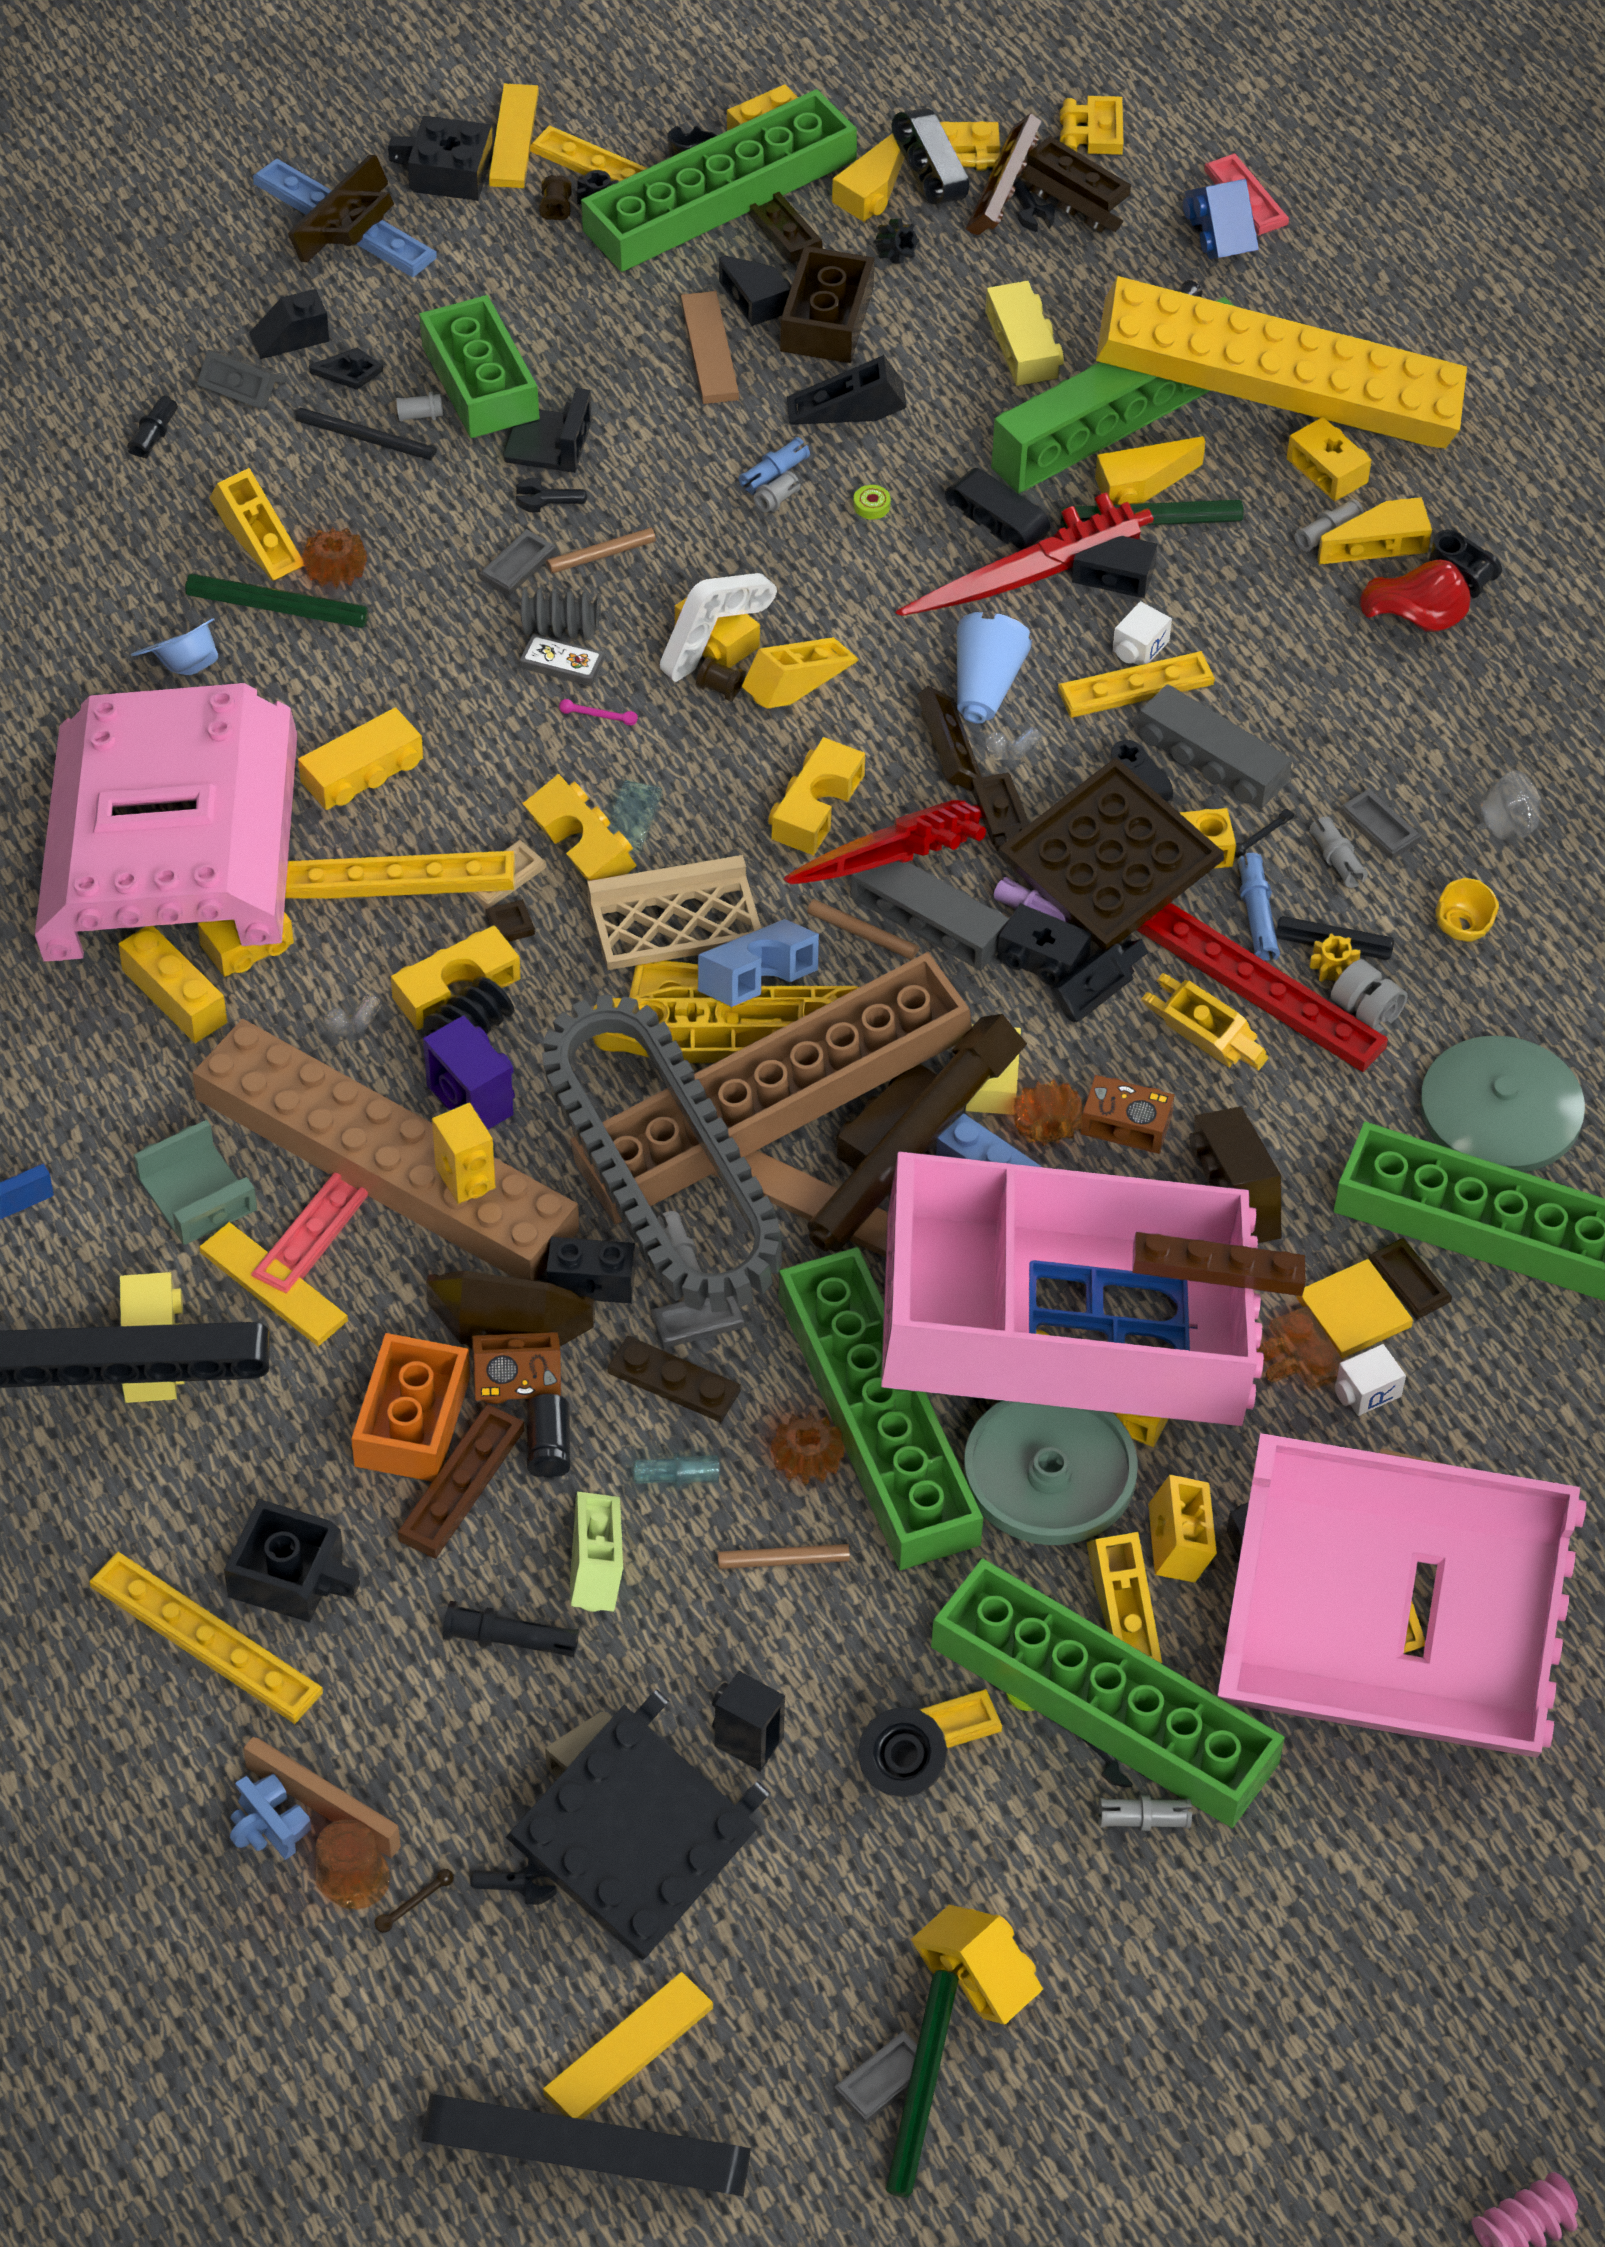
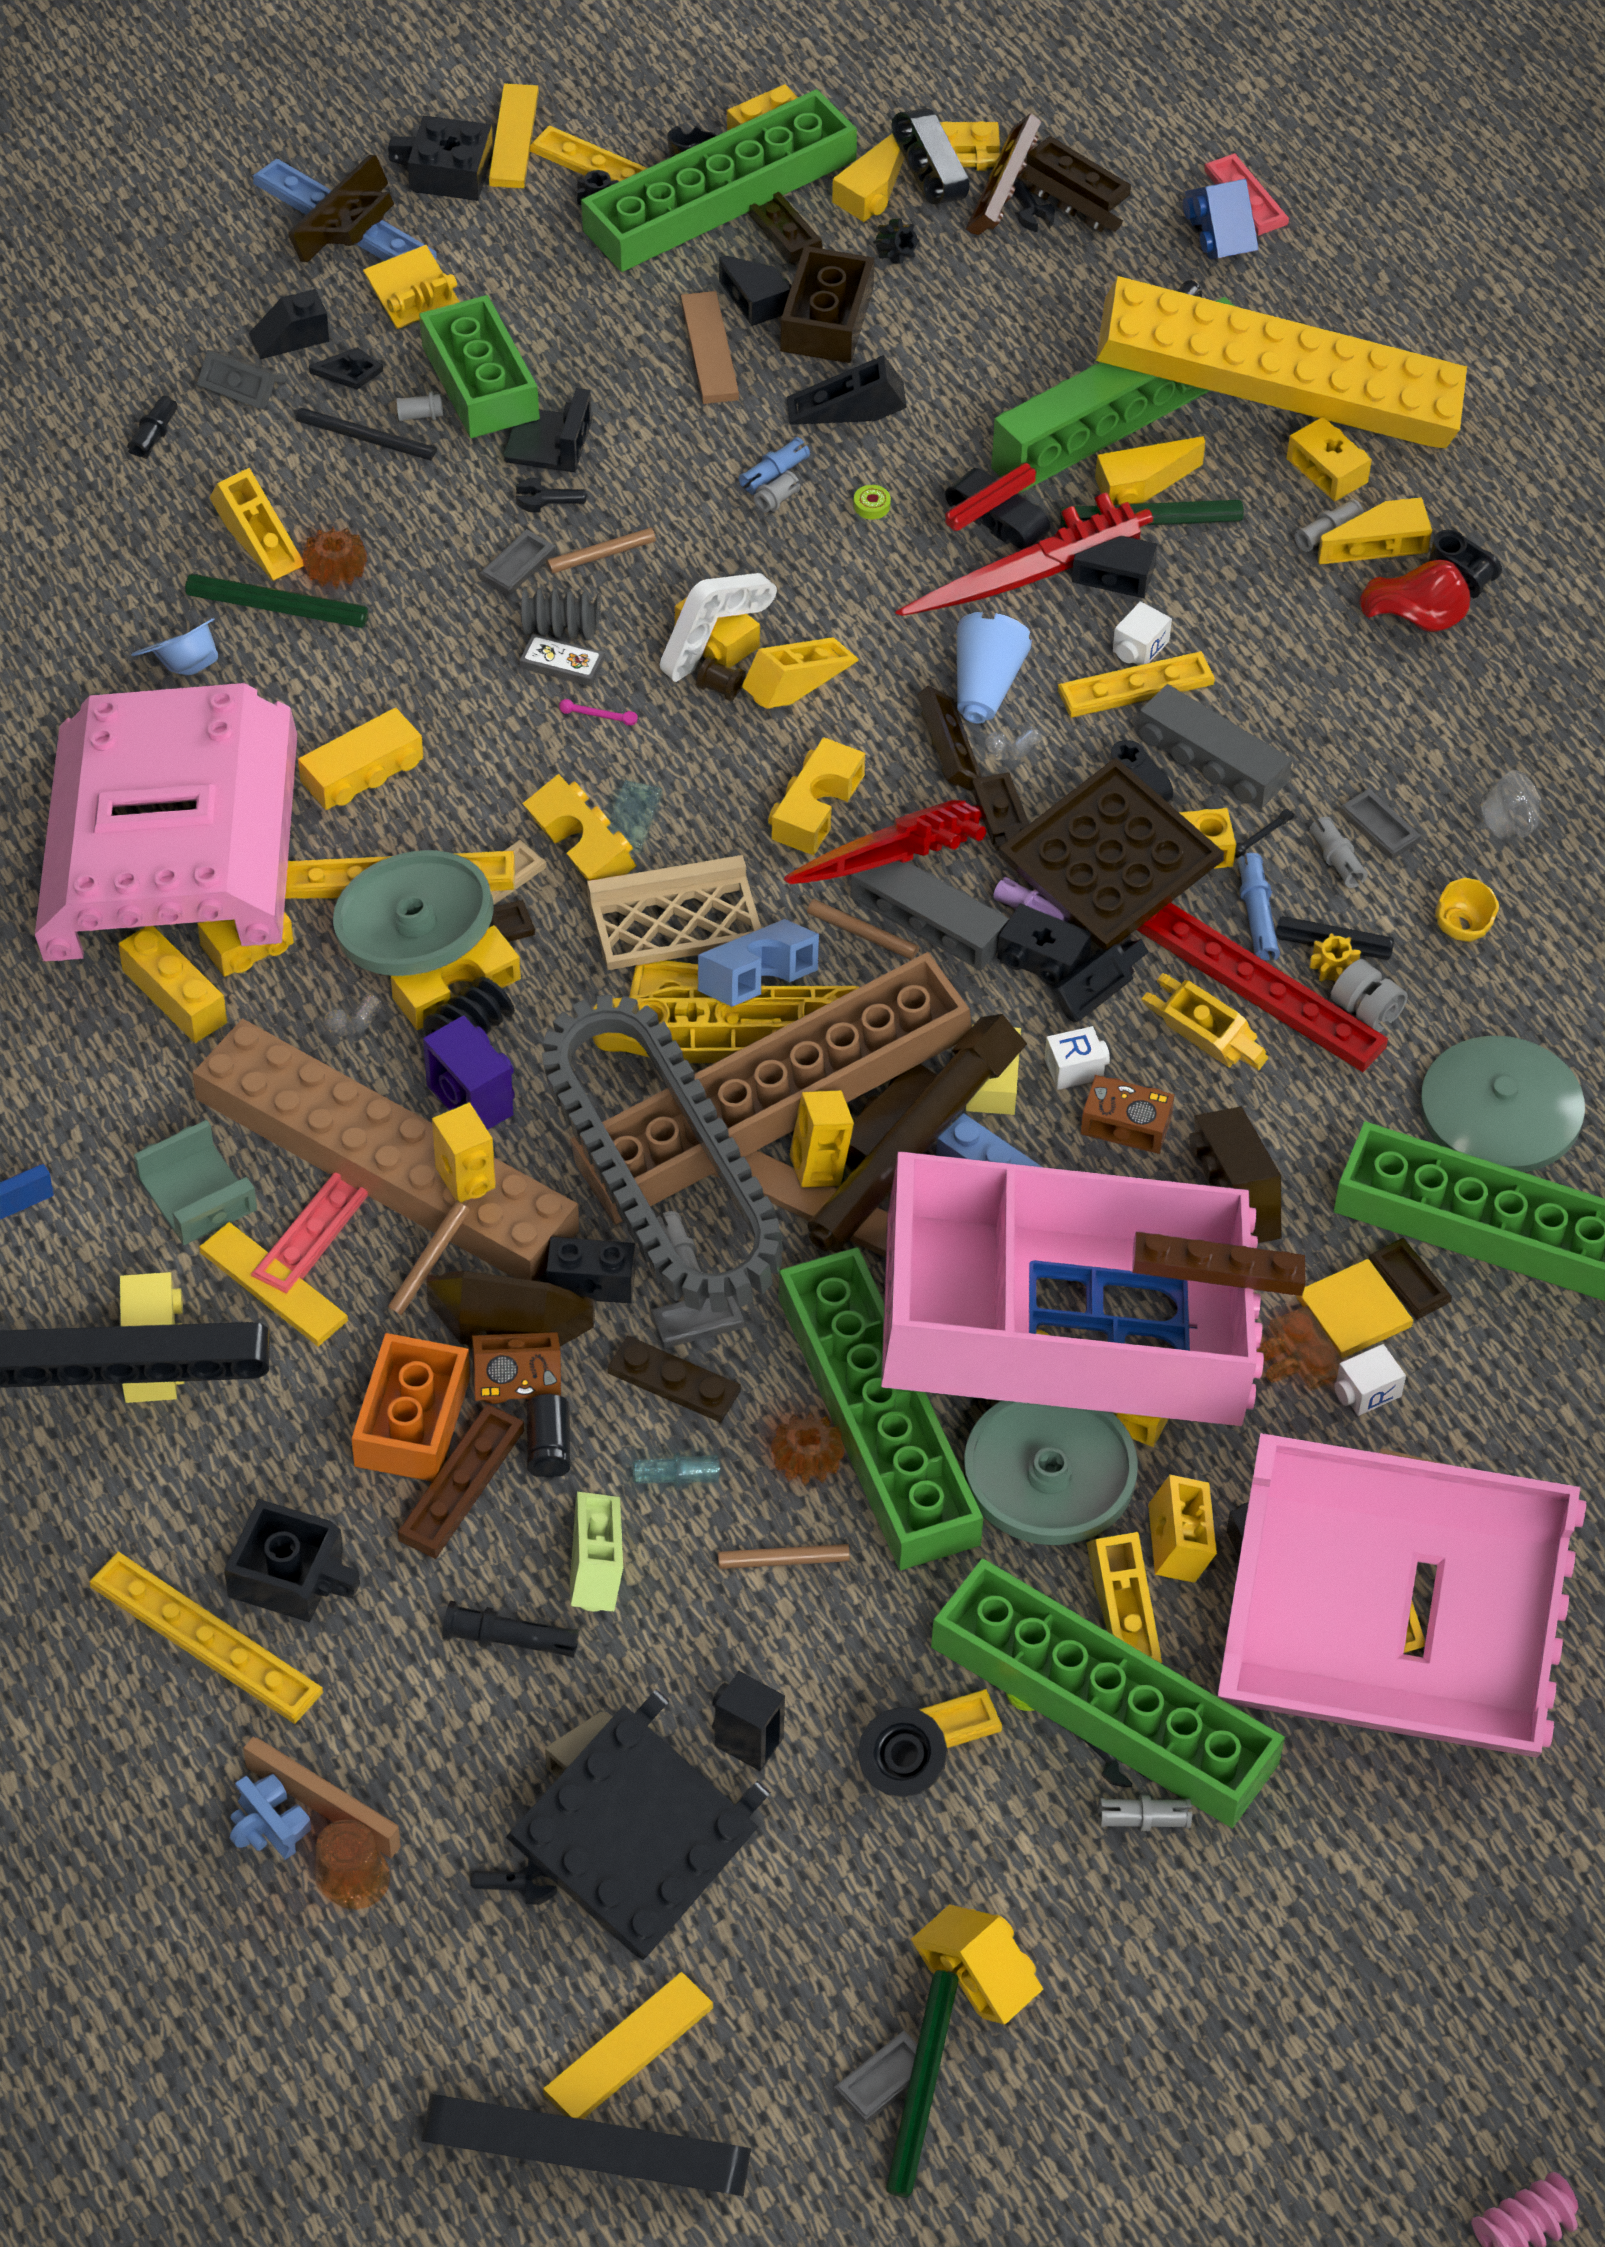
(385, 1922): dark brown hinge -> none
(411, 285): none -> yellow hinge
(413, 913): none -> sand green dish
(429, 1257): none -> medium nougat bar
(555, 198): dark brown bush -> none
(821, 1138): none -> yellow brick
(990, 497): none -> red axle
(1023, 333): light yellow brick -> none
(1048, 1112): clear orange gear -> none
(1075, 1057): none -> white brick
(1103, 126): yellow plate -> none

